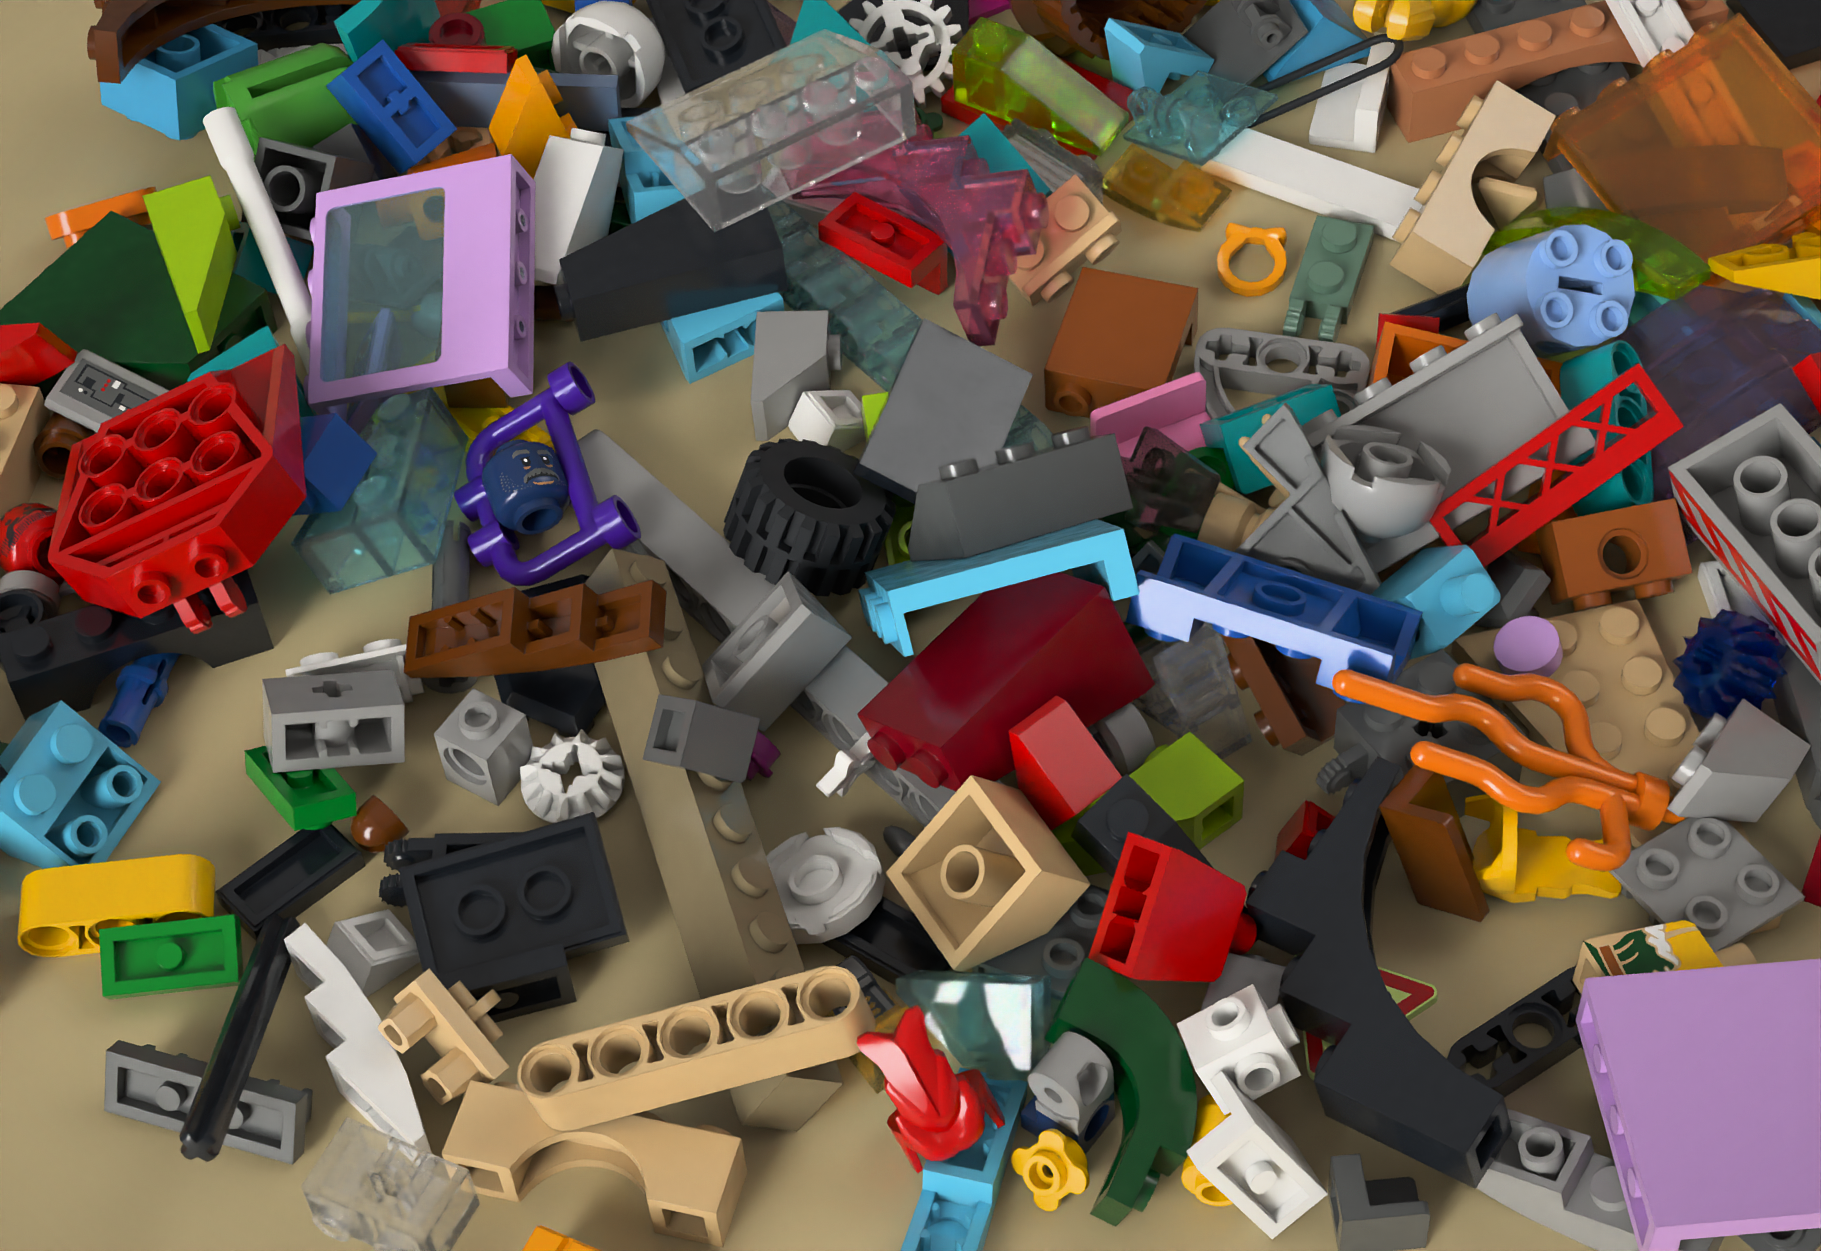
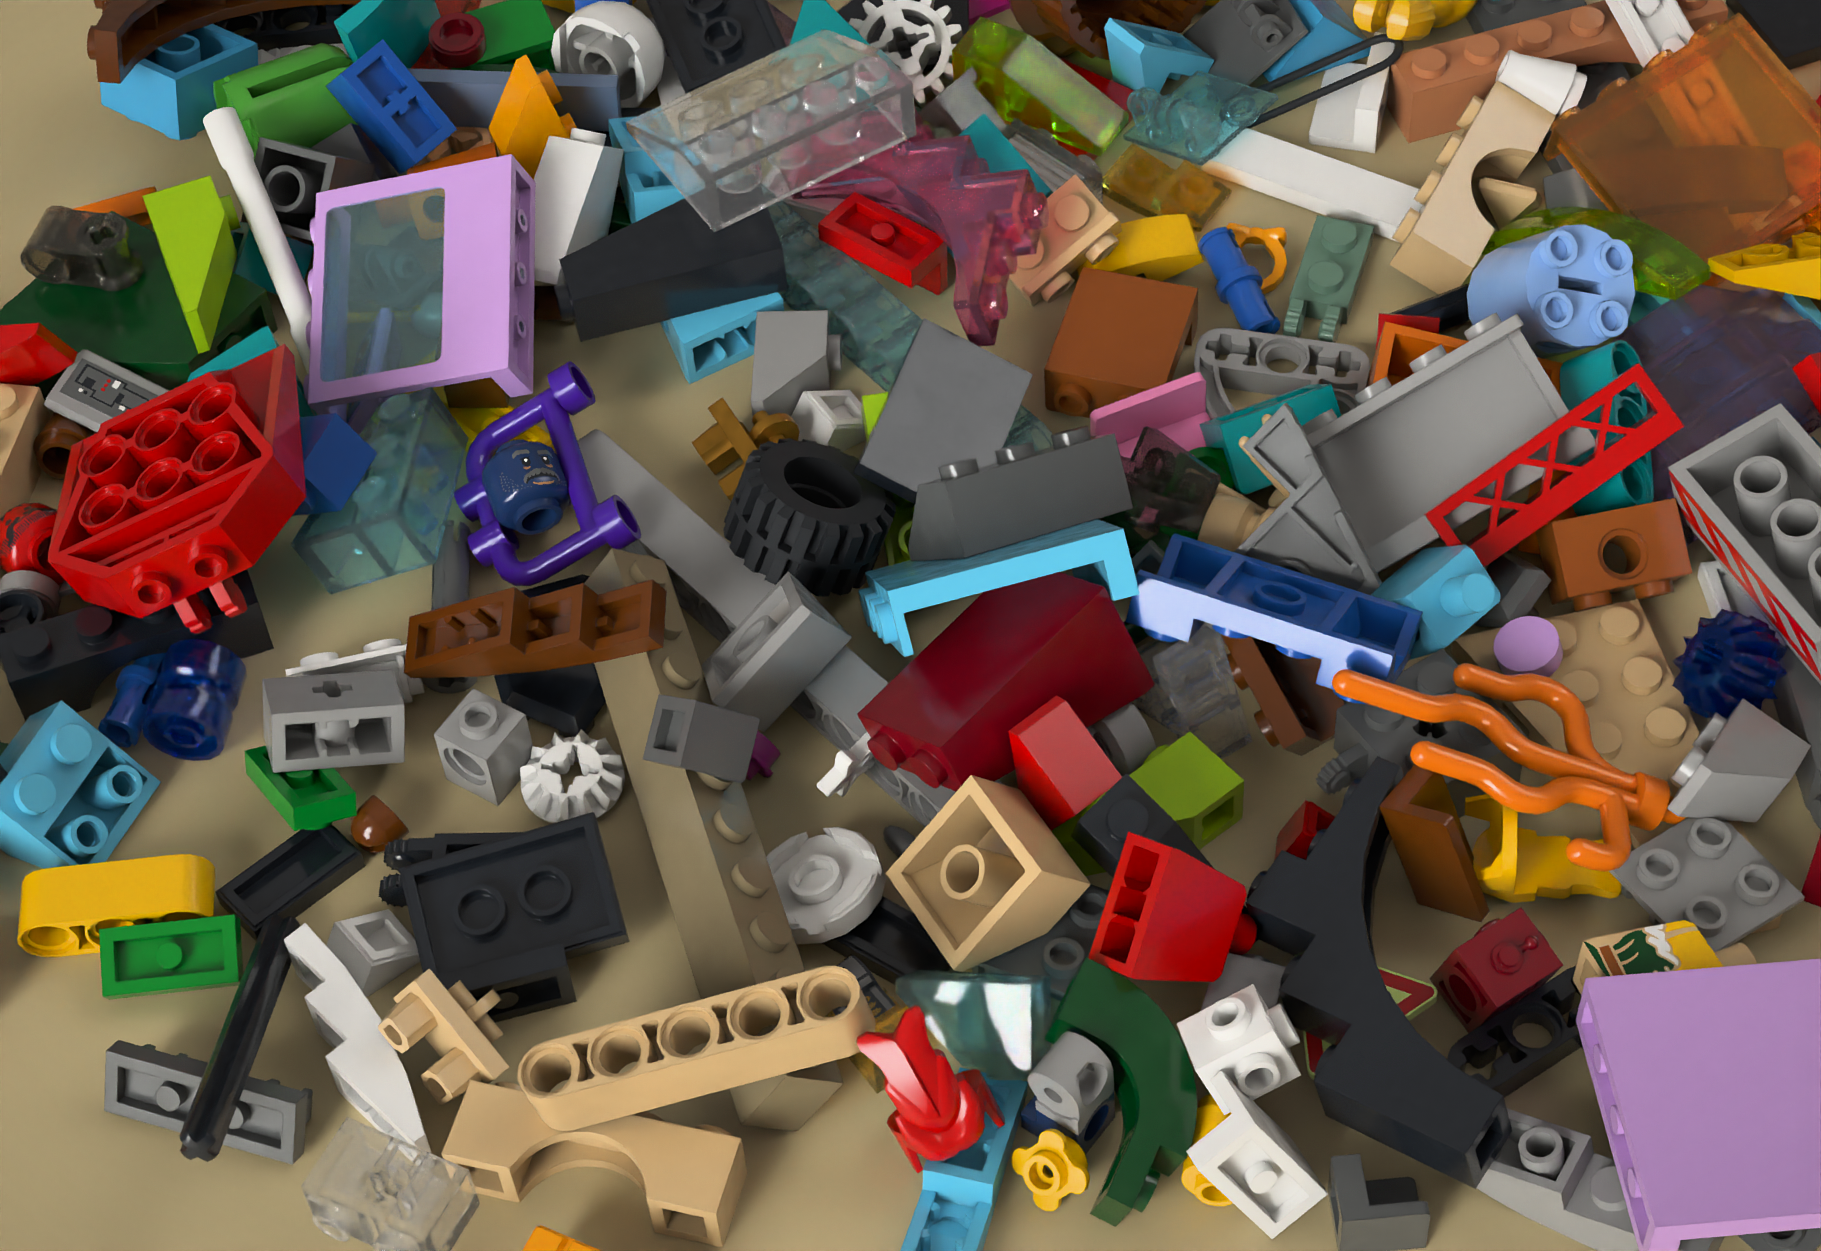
(82, 250): none -> clear smoke piece
(194, 700): none -> clear blue wheel
(457, 57): red tile -> none
(731, 440): none -> pearl gold hips
(958, 108): none -> clear smoke brick
(1153, 247): none -> yellow slope
(1238, 282): none -> blue pin
(1382, 484): light grey cylinder -> none
(1495, 969): none -> dark red head
(1544, 81): none -> white cone

